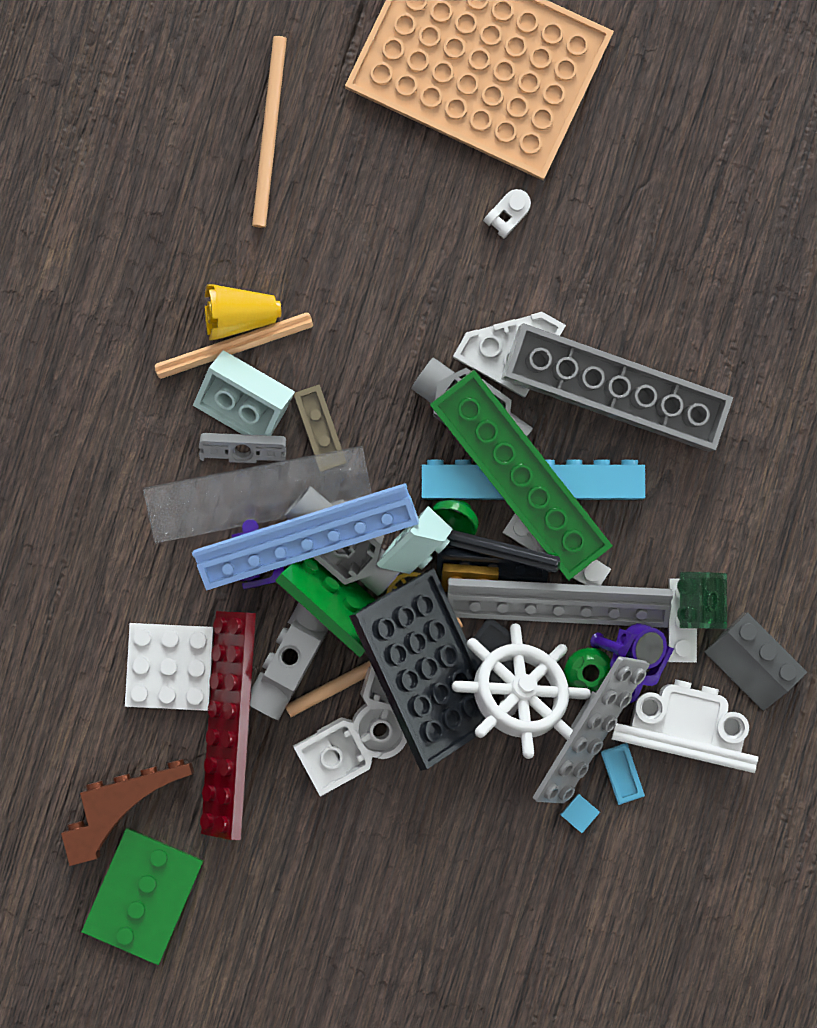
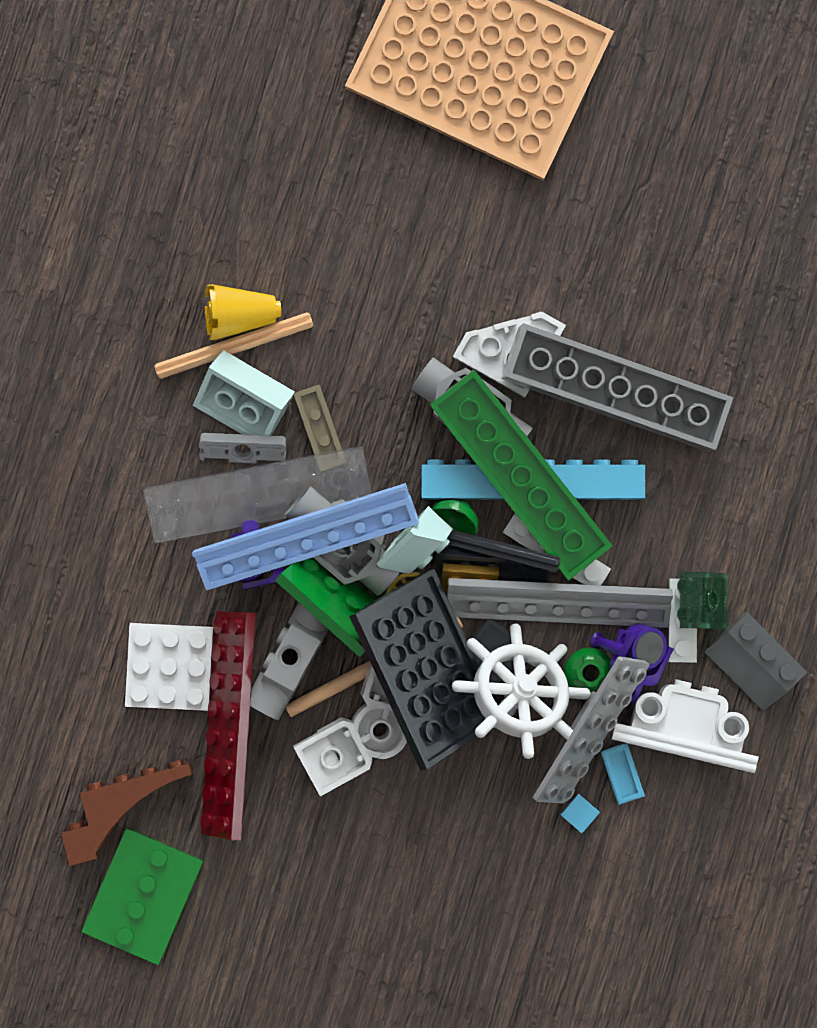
(269, 132): light nougat piece -> none
(515, 205): white plate -> none

